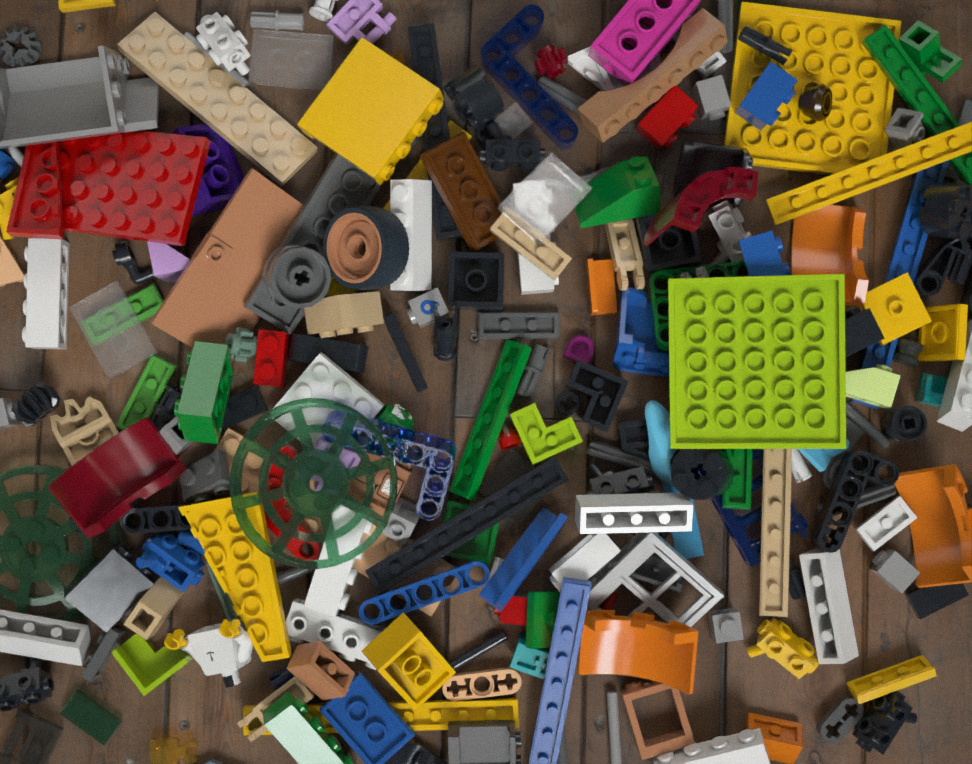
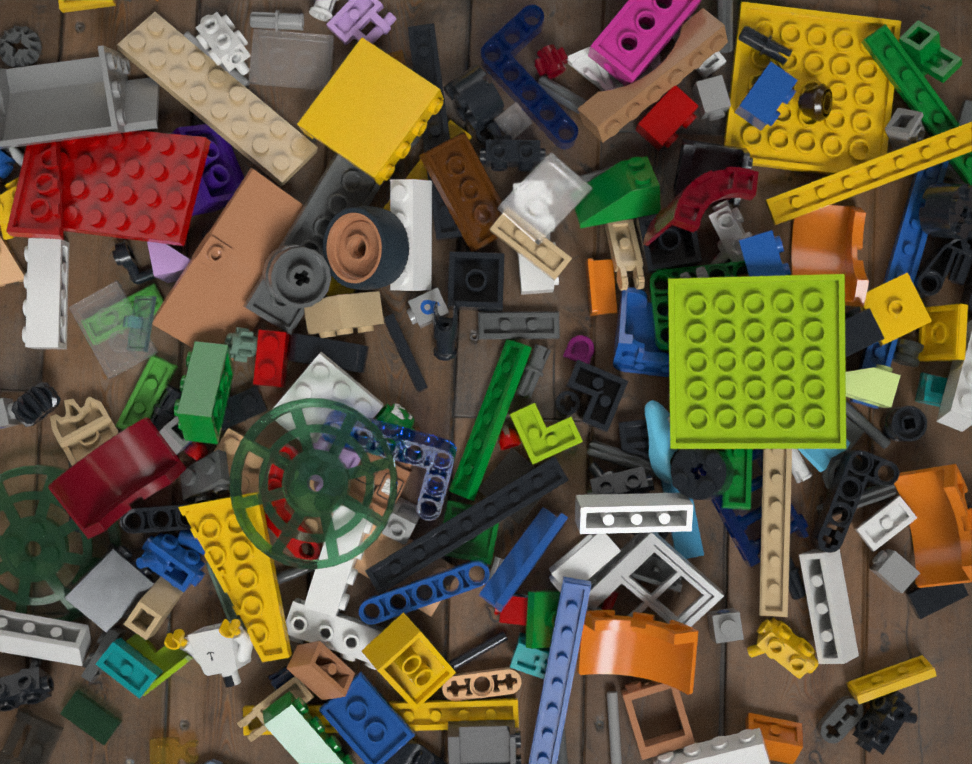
(129, 667): none -> teal panel
(140, 323): none -> clear light blue piece
(196, 450): none -> red hinge

